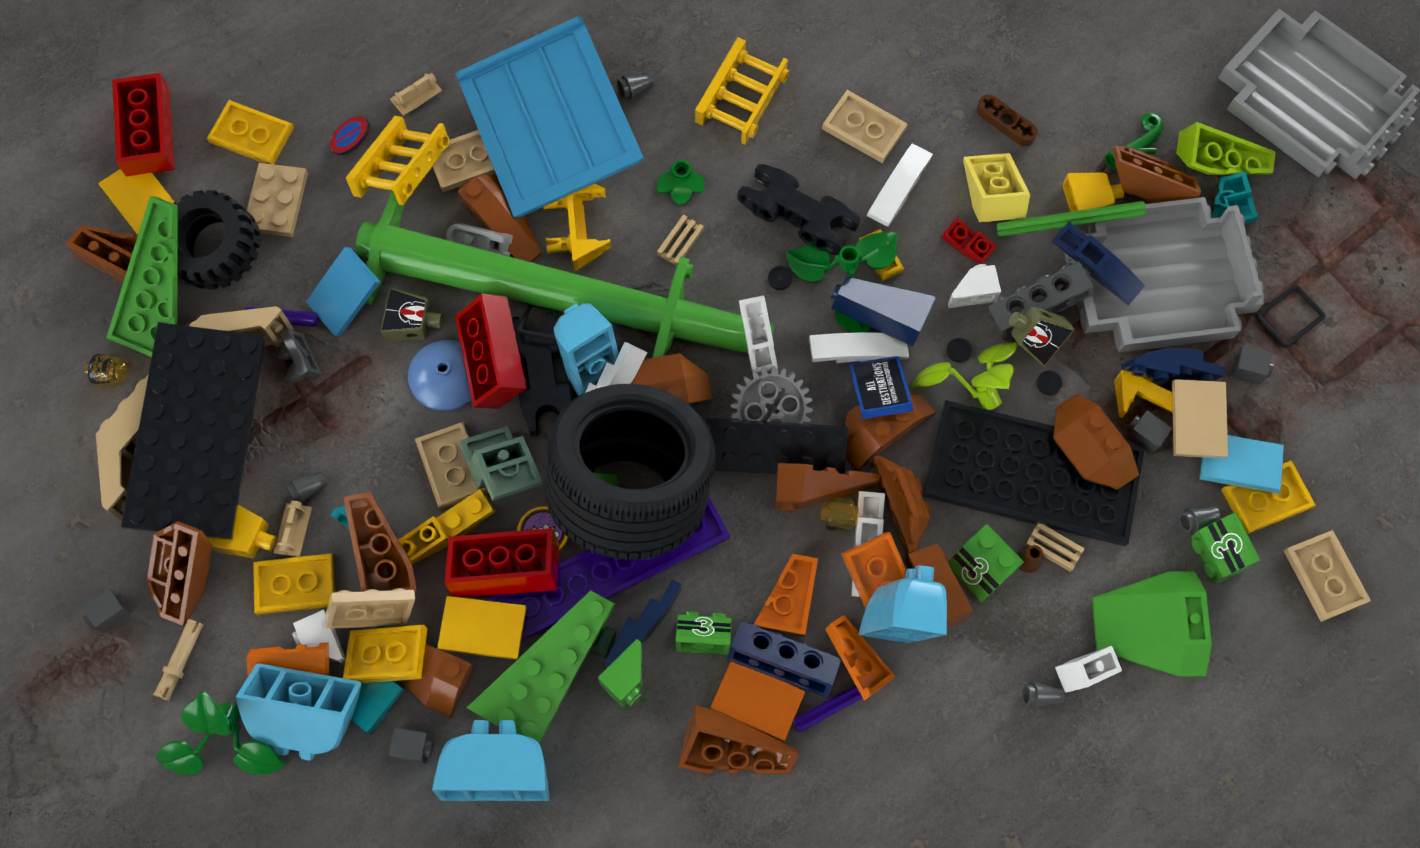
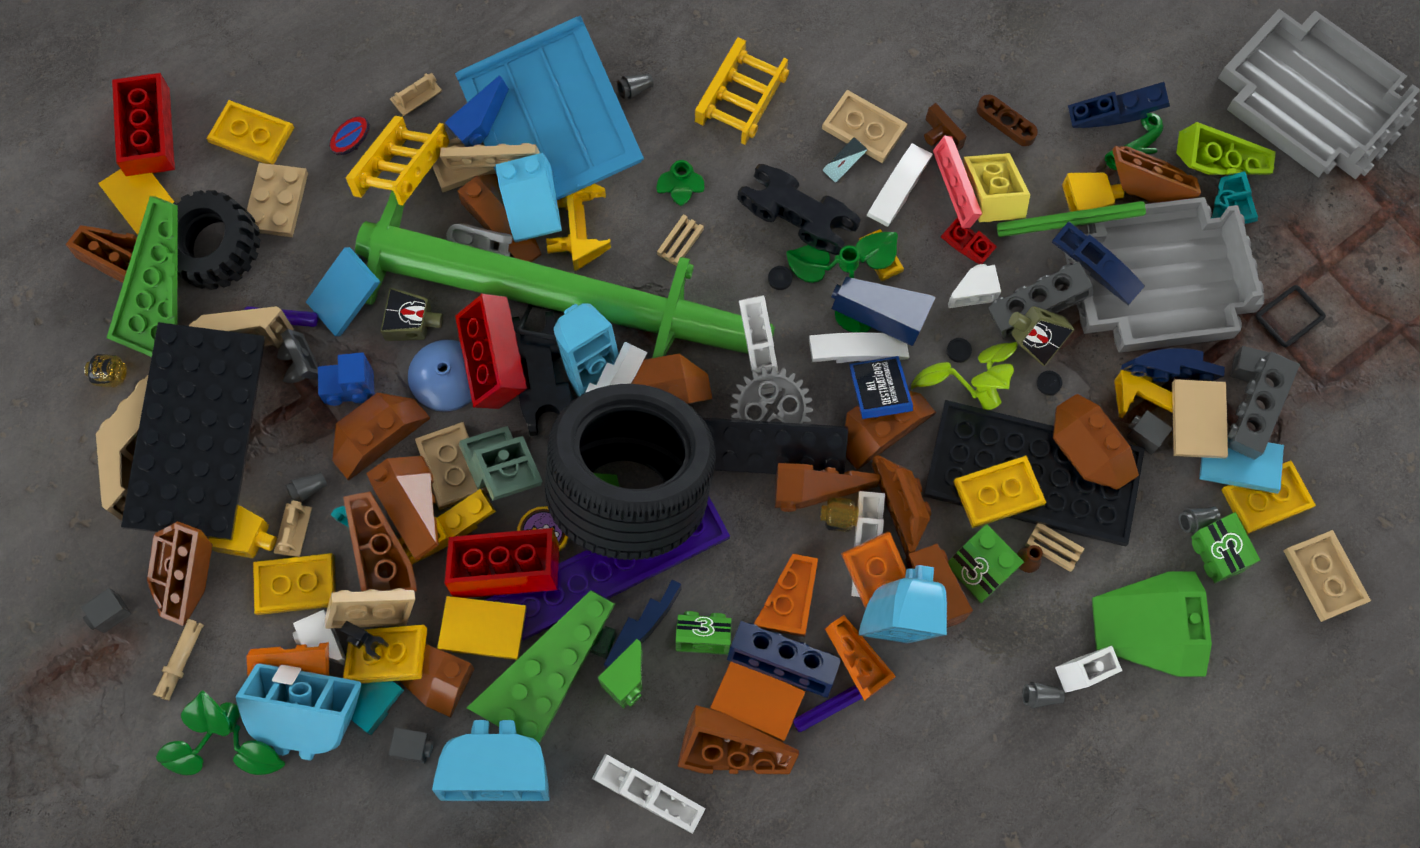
(286, 674): none -> white sticker
(347, 381): none -> blue brick
(359, 637): none -> black plate
(374, 430): none -> dark orange wedge
(407, 496): none -> dark orange wedge
(475, 118): none -> blue slope
(485, 155): none -> tan plate
(529, 197): none -> medium azure slope
(648, 793): none -> white slope
(844, 159): none -> clear light blue sticker
(942, 126): none -> reddish brown tile
(957, 182): none -> coral plate
(999, 491): none -> yellow tile
(1118, 109): none -> dark blue slope
(1282, 373): none -> dark grey brick

